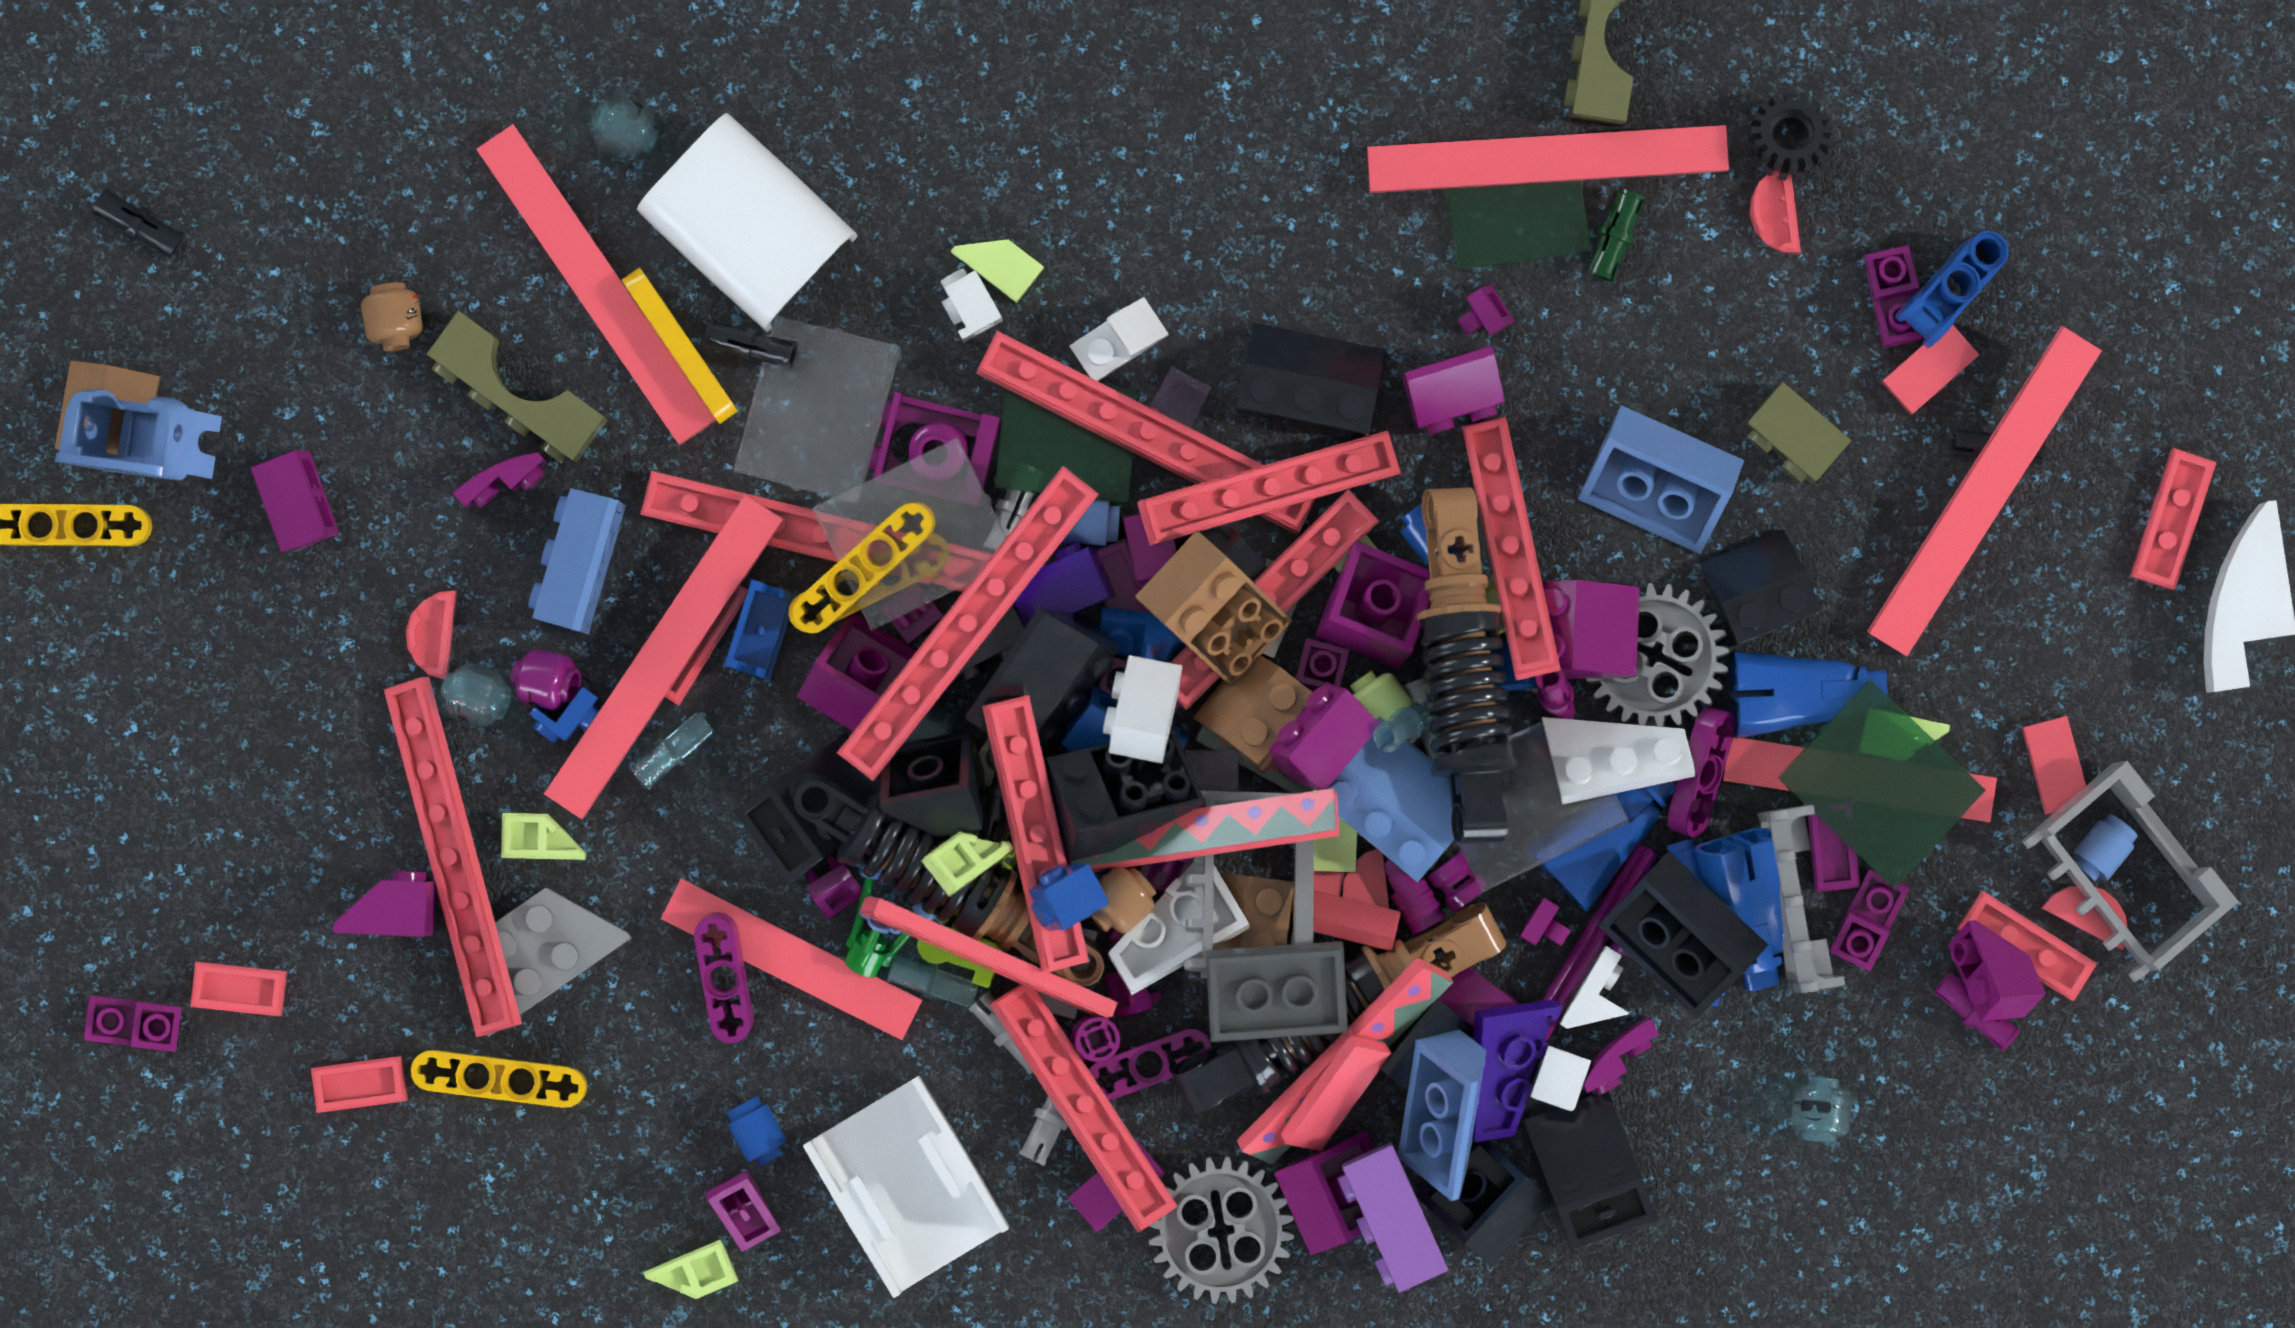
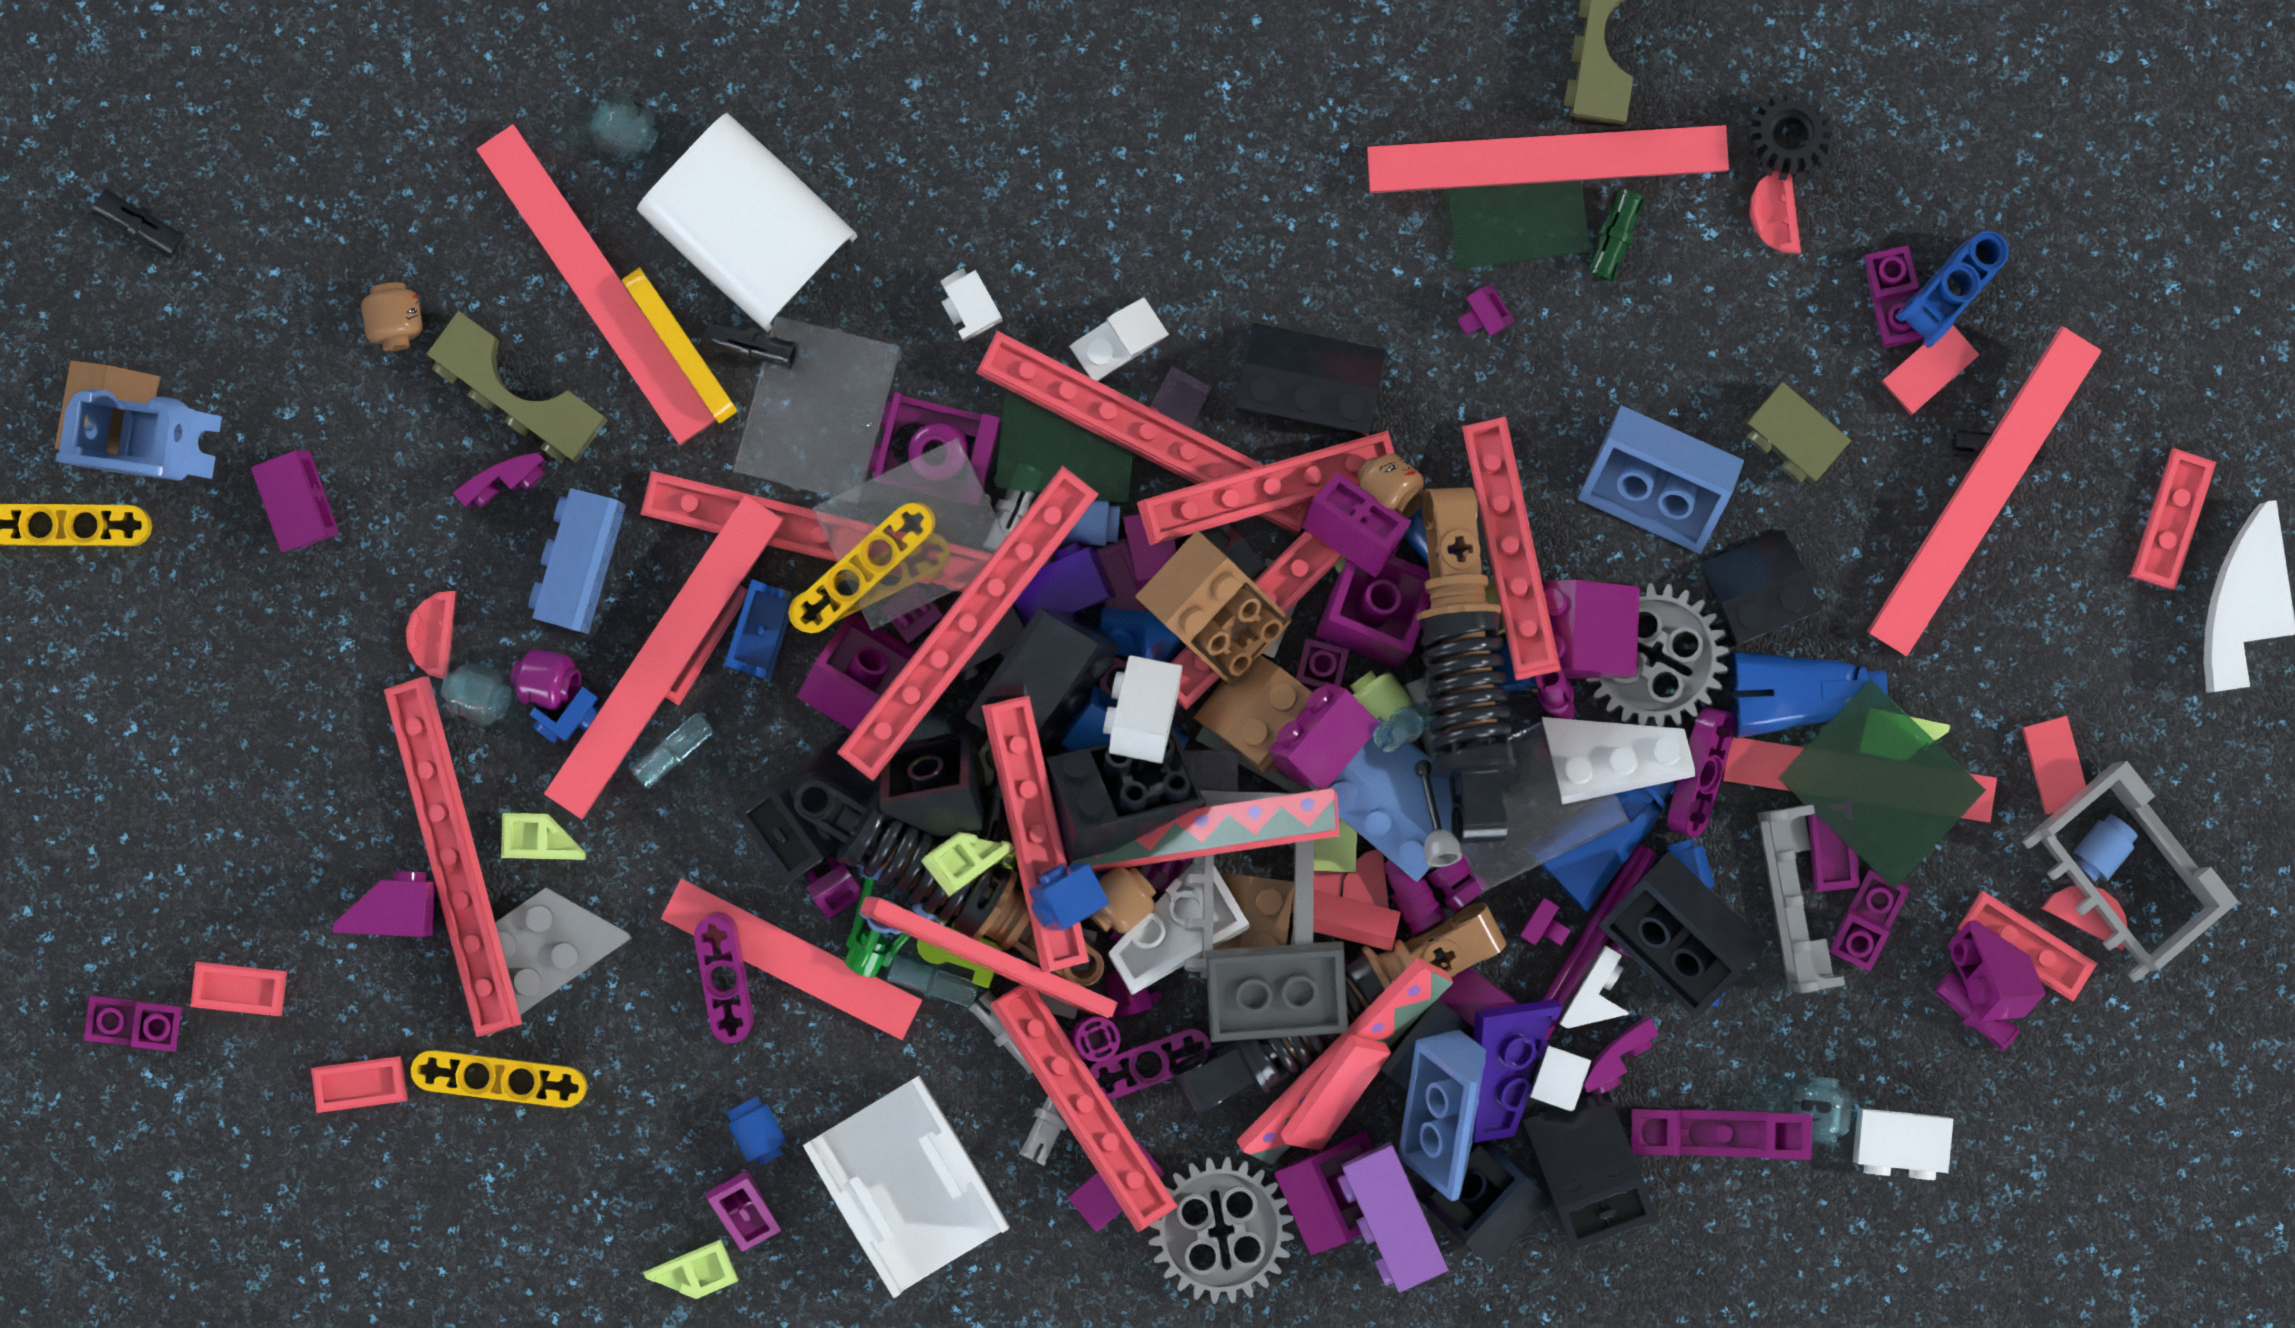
(1001, 265): yellowish green tile -> none
(1355, 524): none -> magenta hinge
(1393, 483): none -> medium nougat head
(1441, 845): none -> light grey hinge
(1454, 390): magenta slope -> none
(1722, 1133): none -> magenta slope
(1746, 878): blue piece -> none
(1902, 1142): none -> white brick

